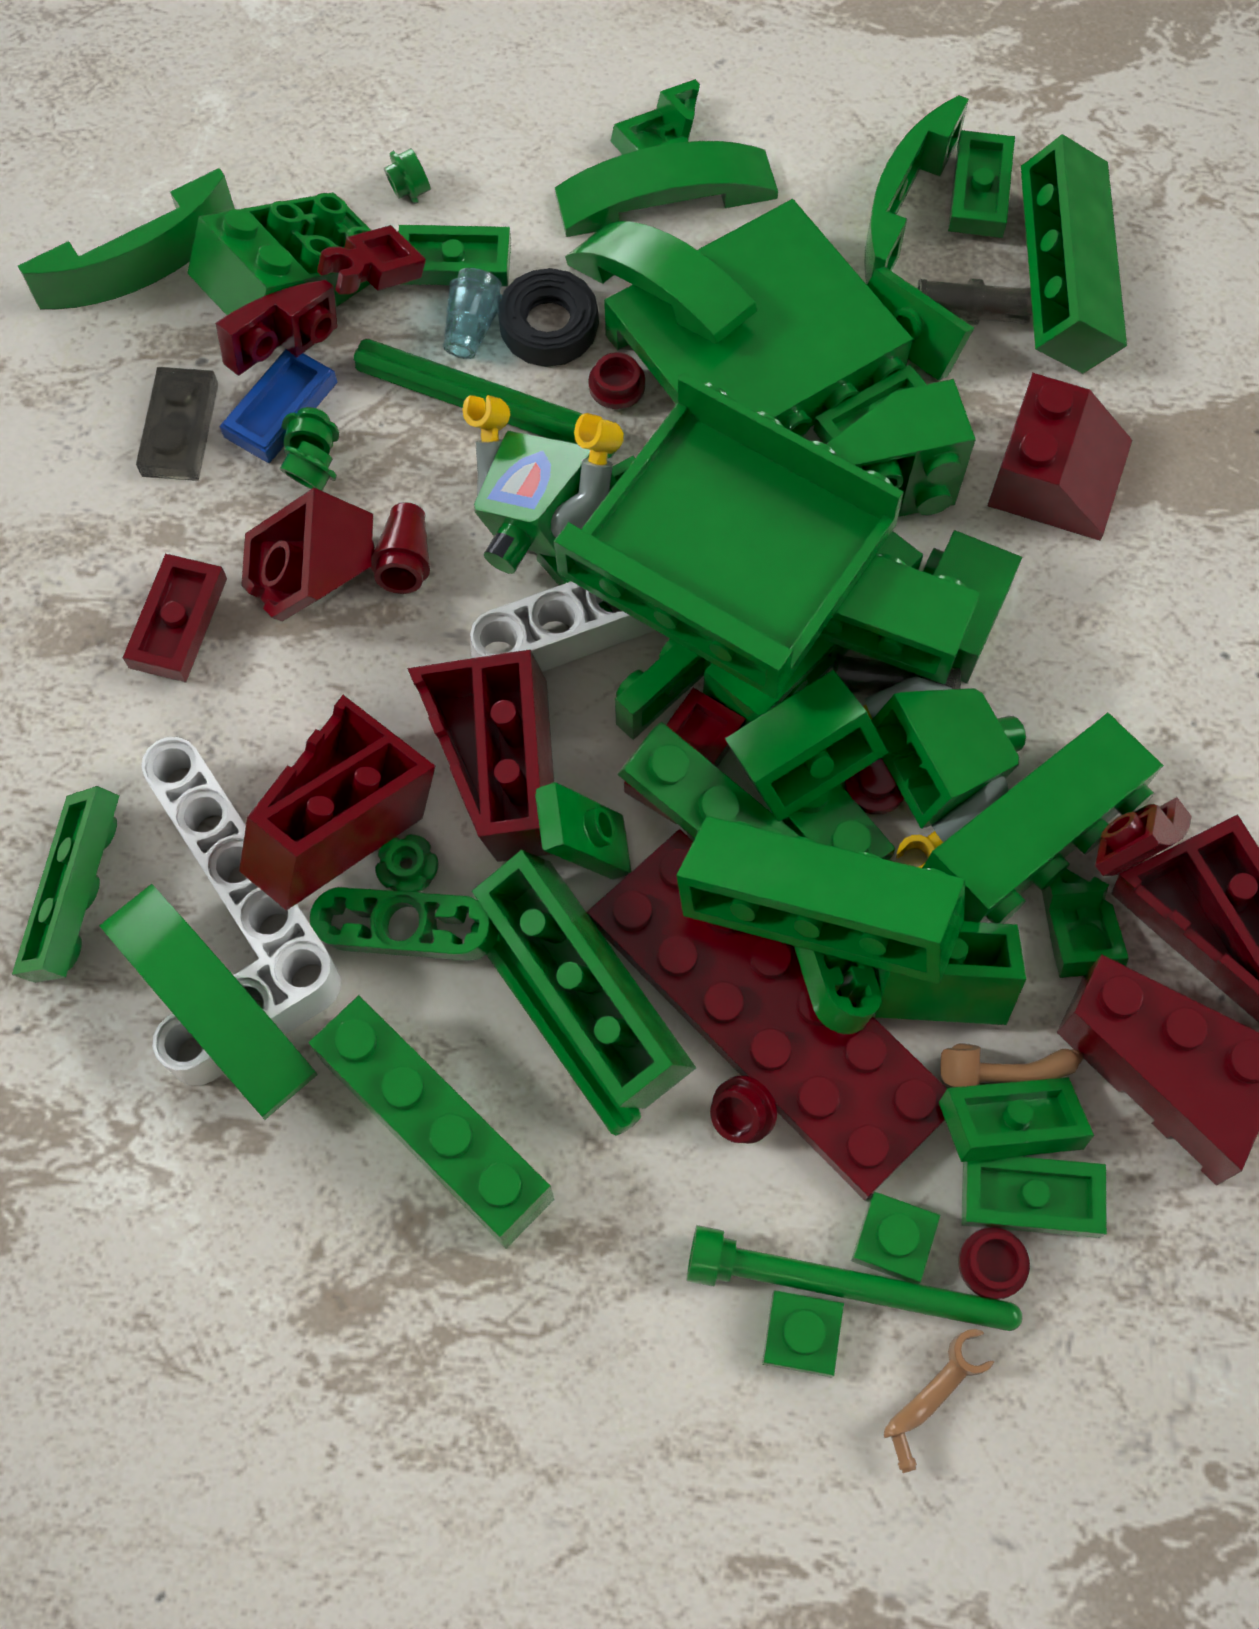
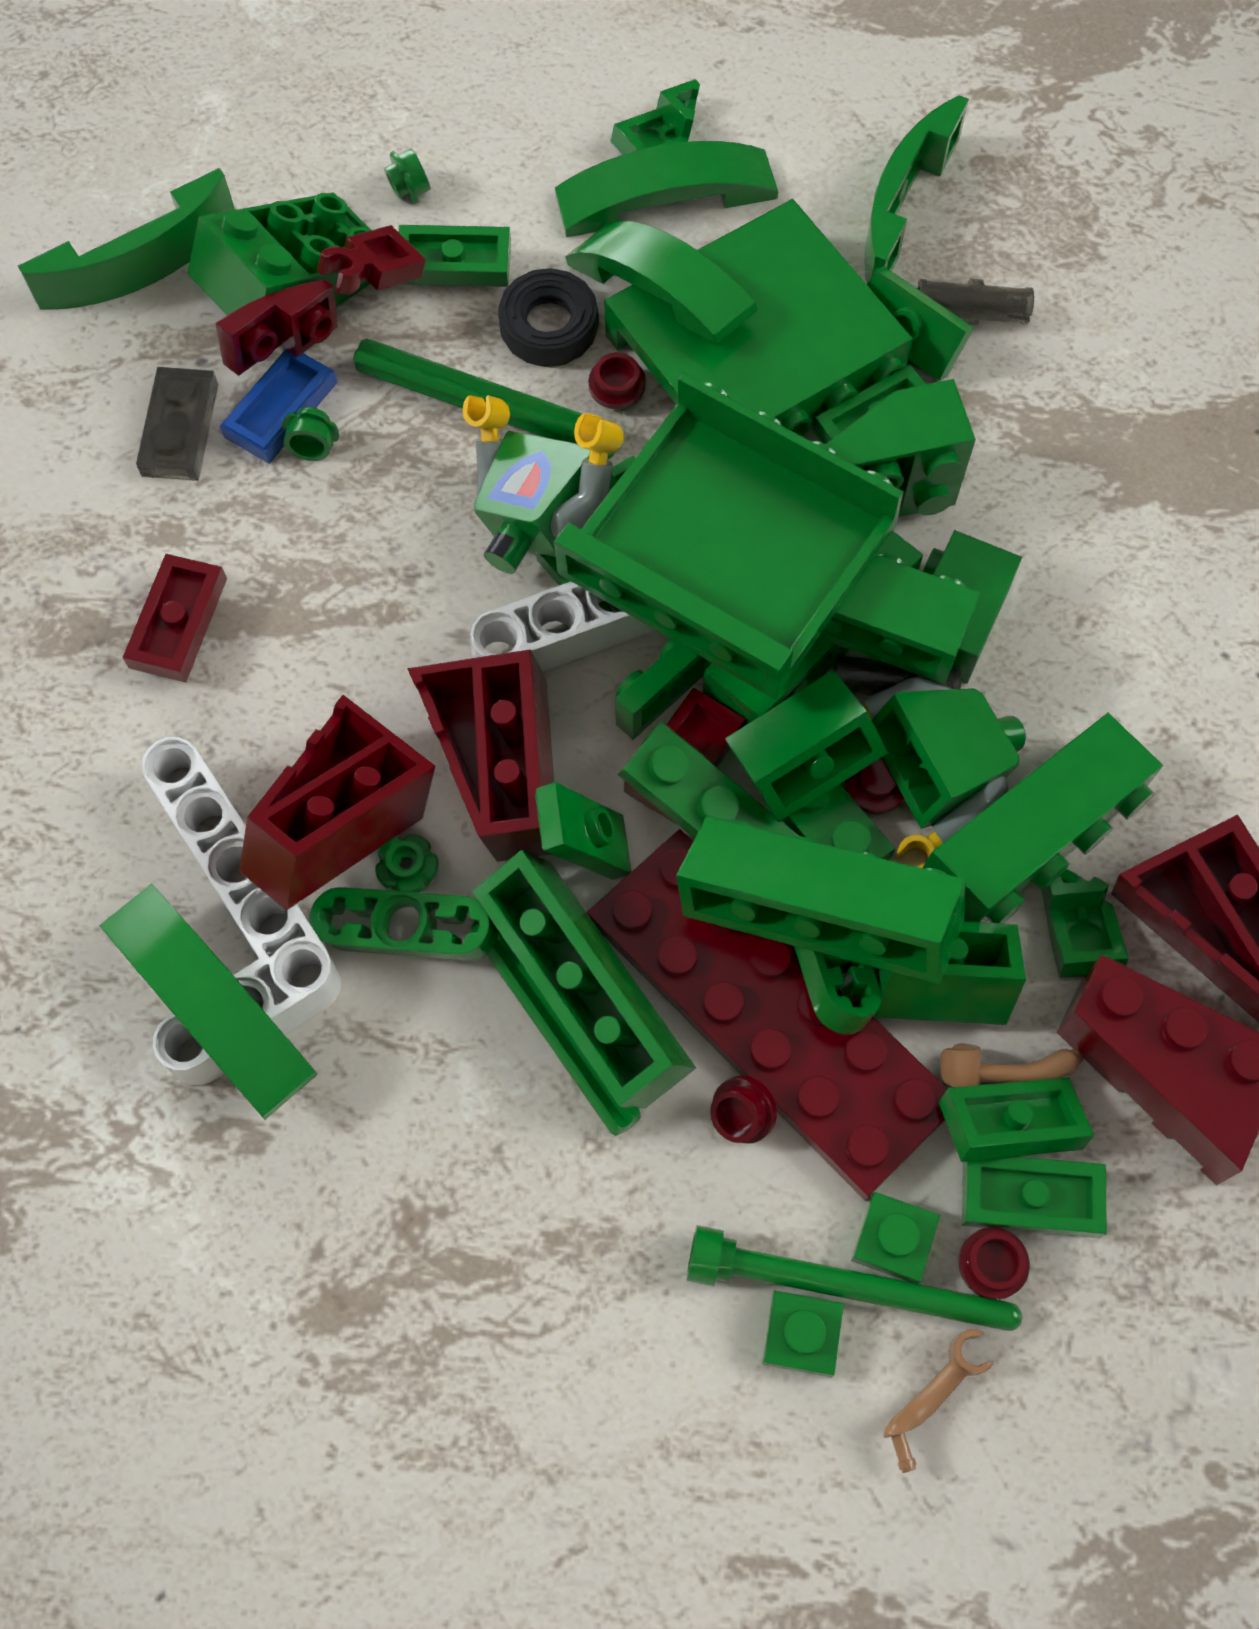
(67, 886): green plate -> none
(306, 552): dark red slope -> none
(308, 465): green plate -> none
(402, 551): dark red cone -> none
(433, 1121): green brick -> none
(470, 311): clear light blue cone -> none
(981, 184): green plate -> none
(1062, 459): dark red slope -> none
(1072, 255): green brick -> none
(1141, 835): dark red slope -> none

